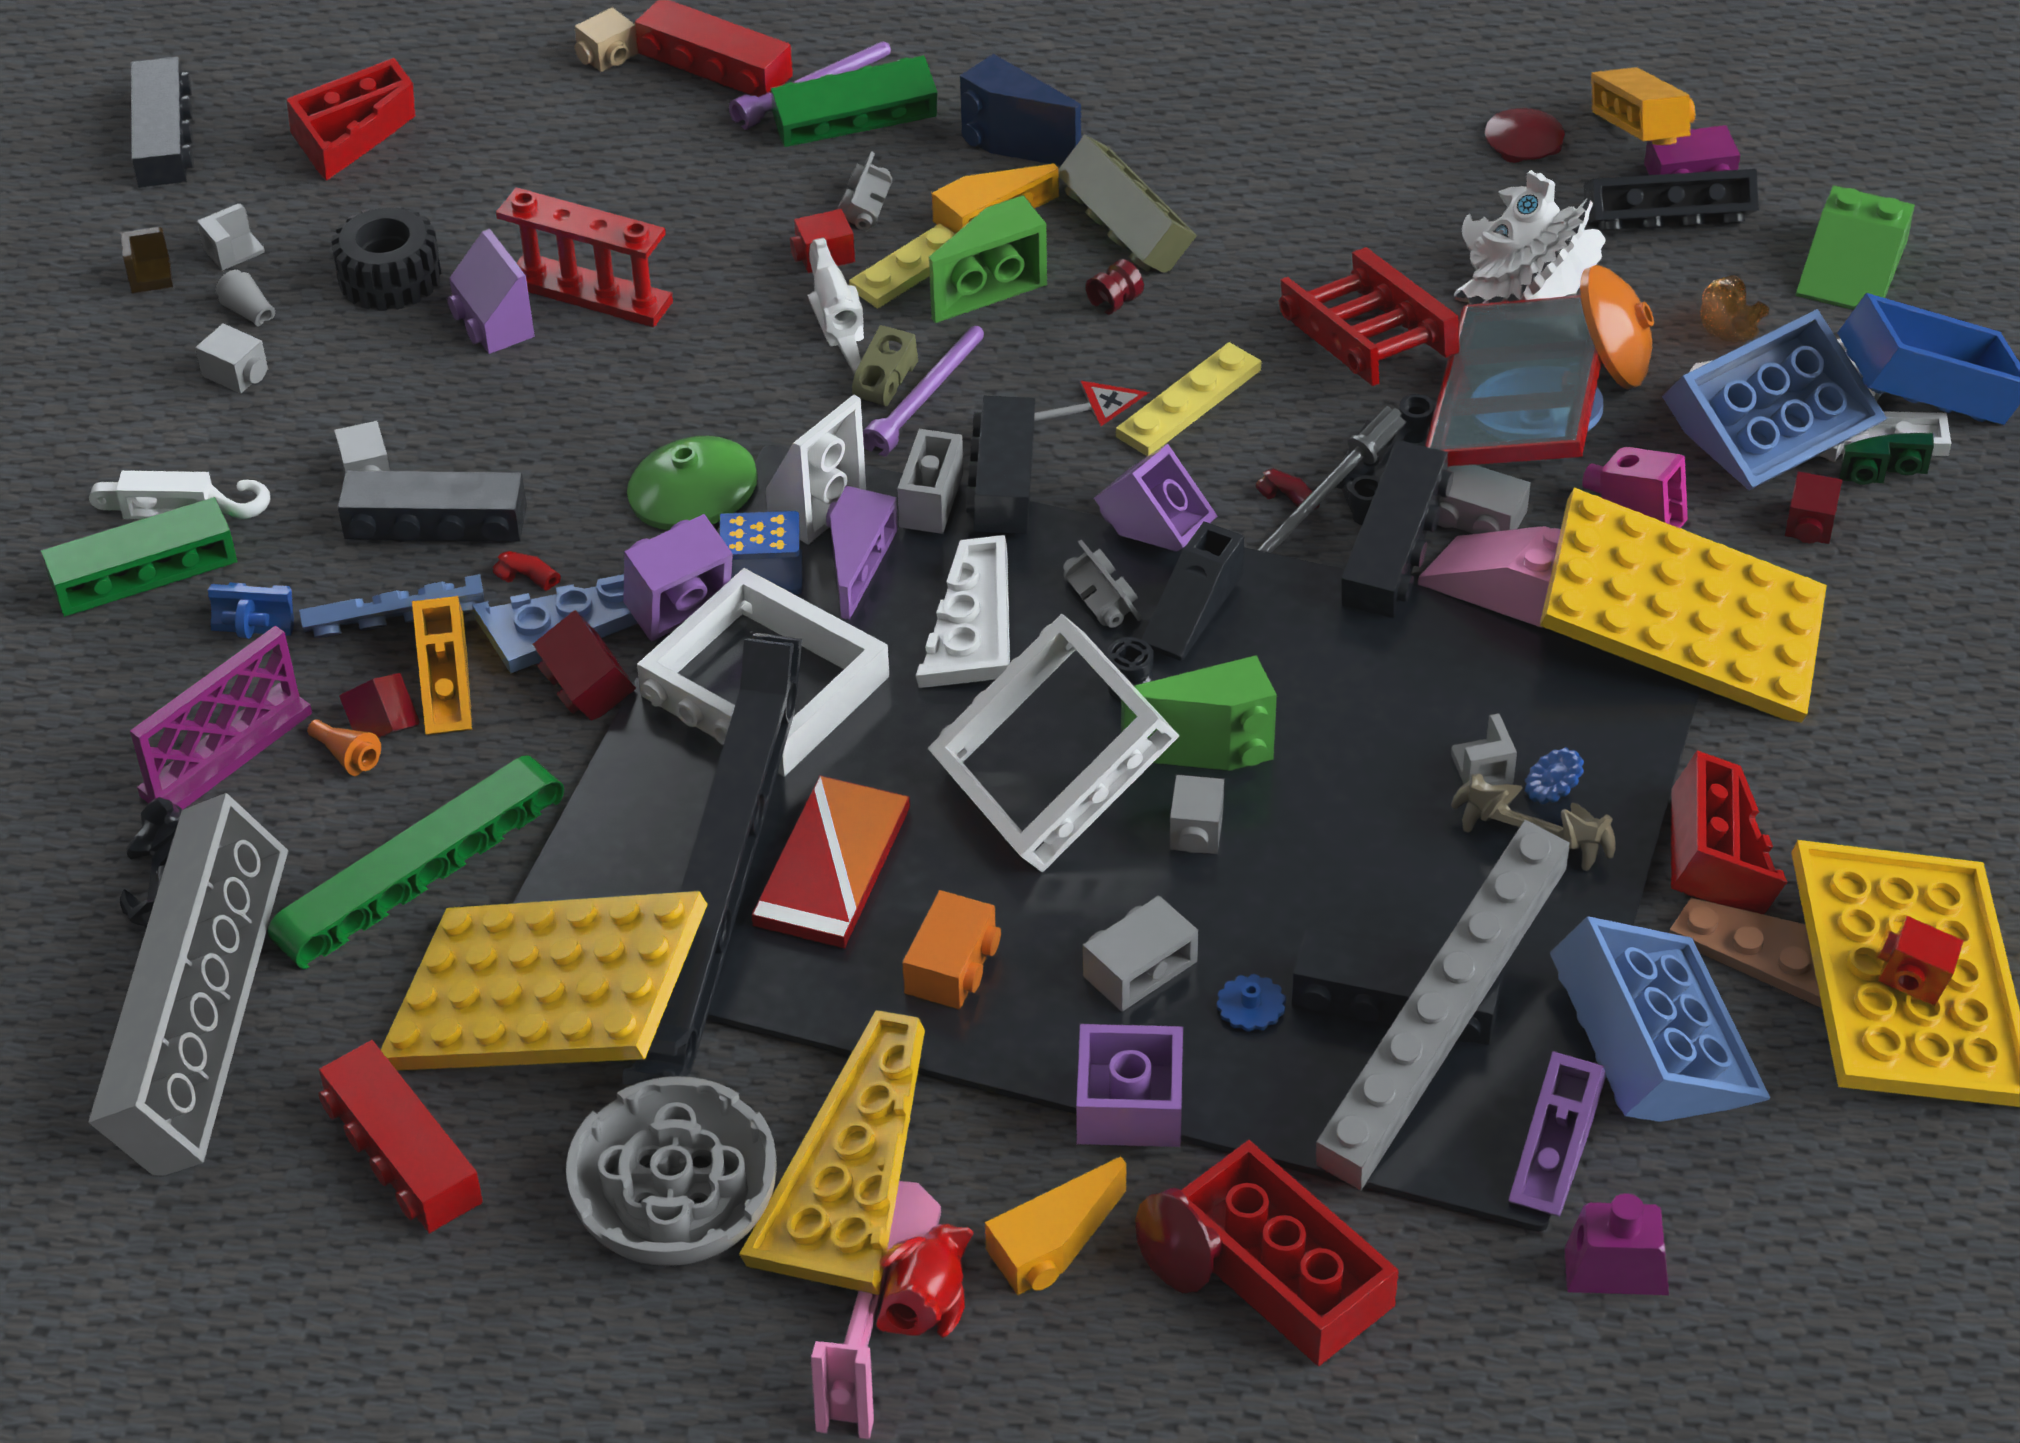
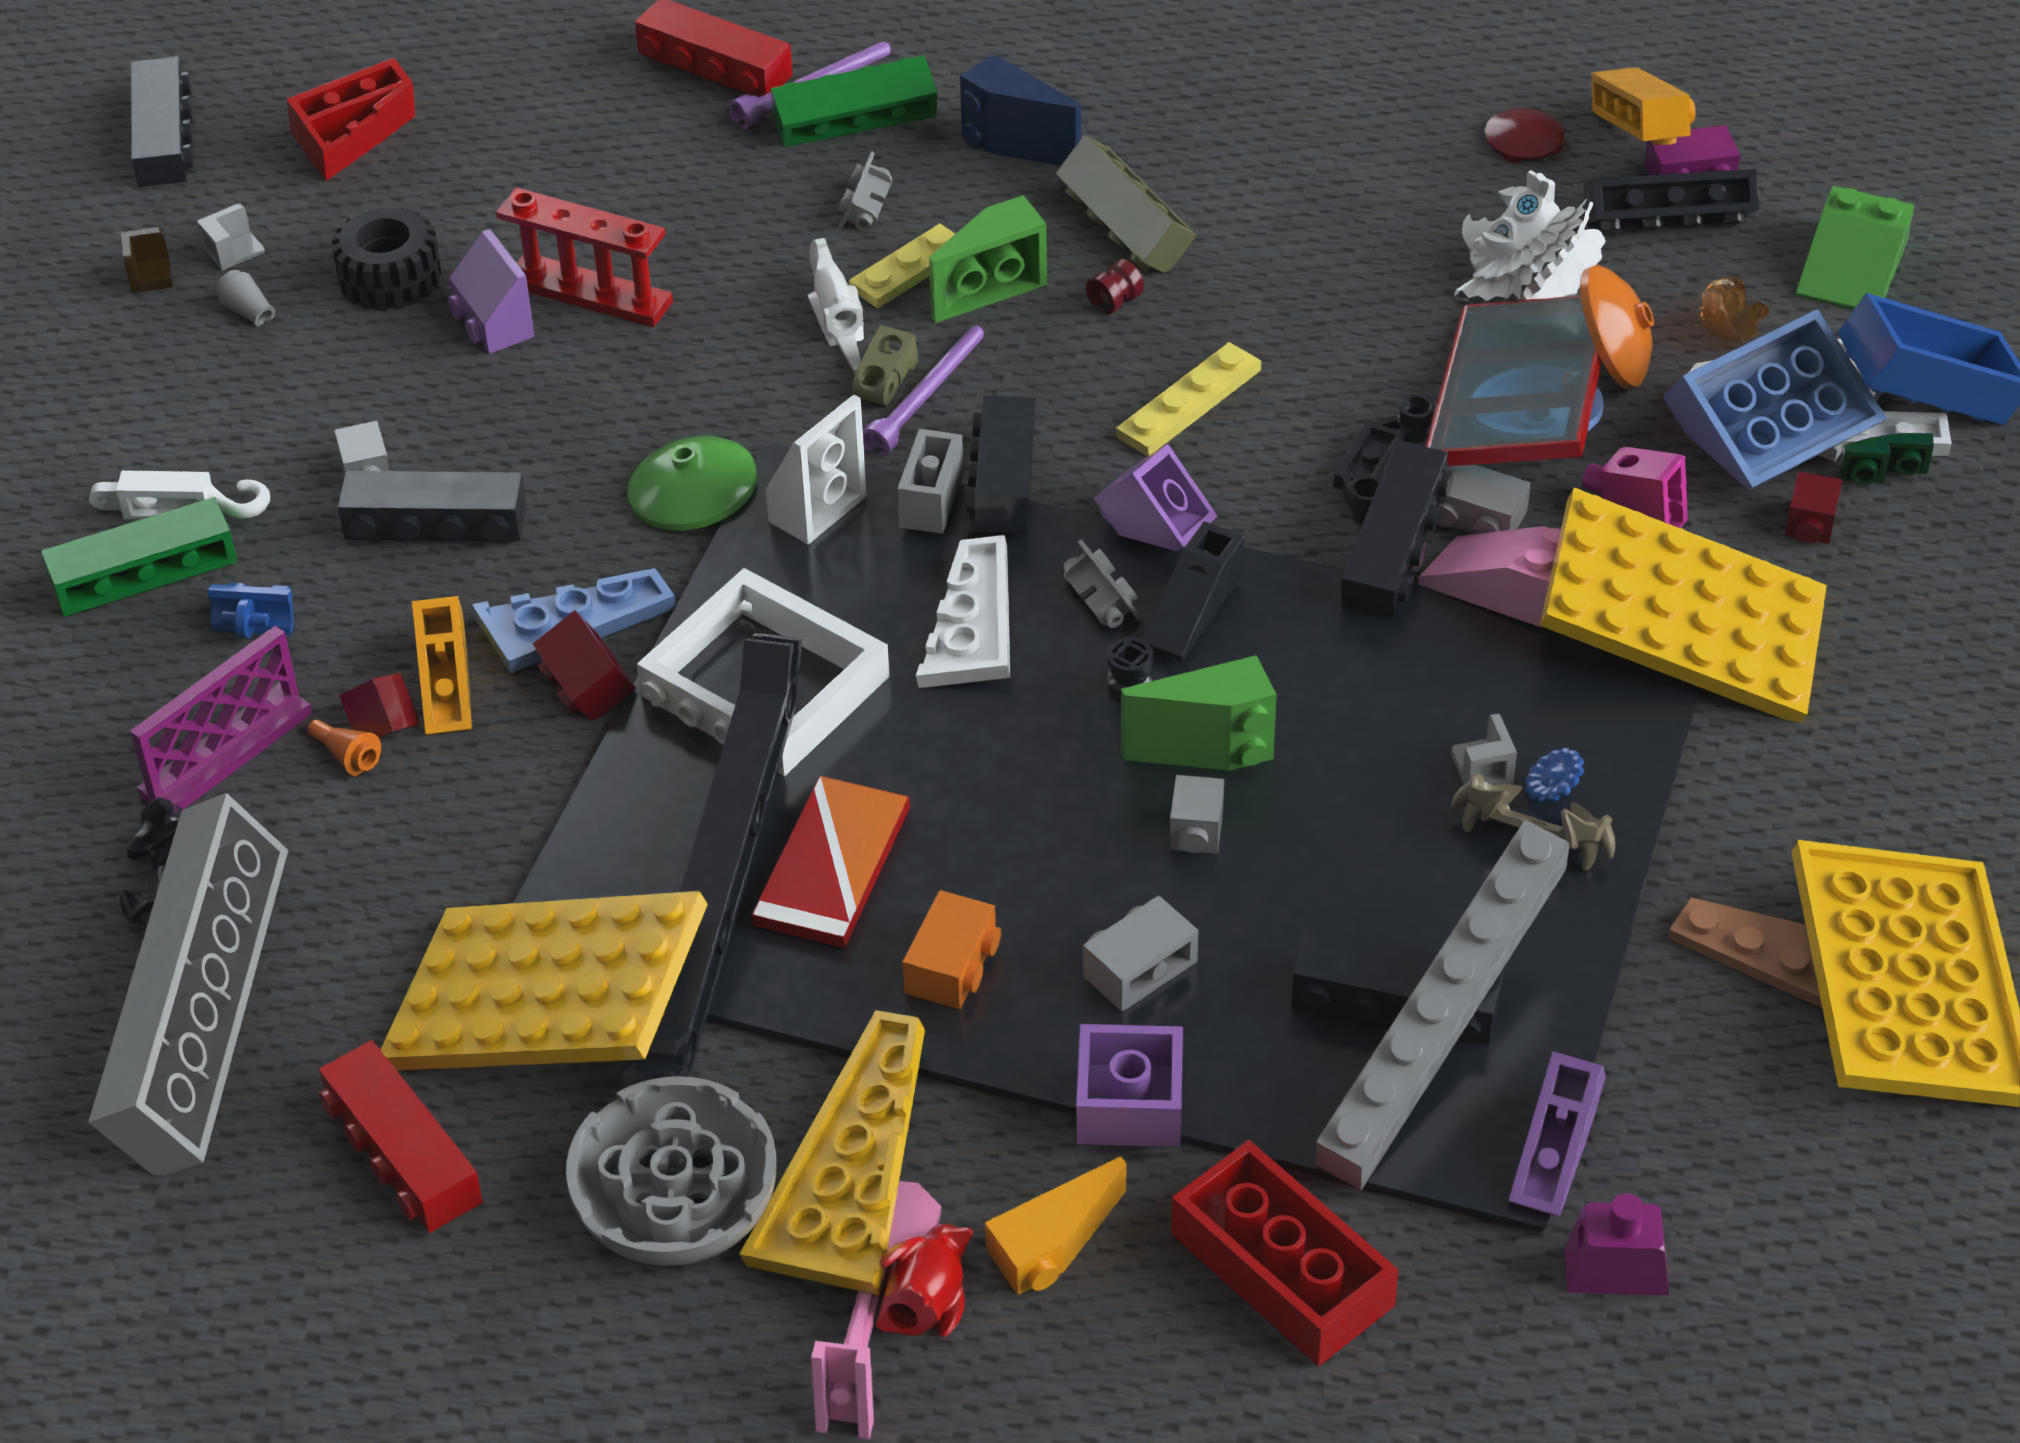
(232, 358): light grey brick -> none
(328, 618): medium blue wing -> none
(413, 860): green beam -> none
(528, 565): red arm -> none
(606, 40): tan brick -> none
(674, 574): medium lavender brick -> none
(766, 546): piece -> none
(827, 225): red brick -> none
(860, 534): medium lavender slope -> none
(968, 196): light orange slope -> none
(1096, 786): white window -> none
(1103, 399): piece -> none
(1176, 1241): dark red dish -> none
(1251, 1002): blue piece -> none
(1291, 486): dark red arm -> none
(1363, 448): dark grey piece -> none
(1383, 289): red fence -> none
(1655, 1021): medium blue slope -> none
(1717, 839): red wedge -> none
(1919, 960): red brick -> none

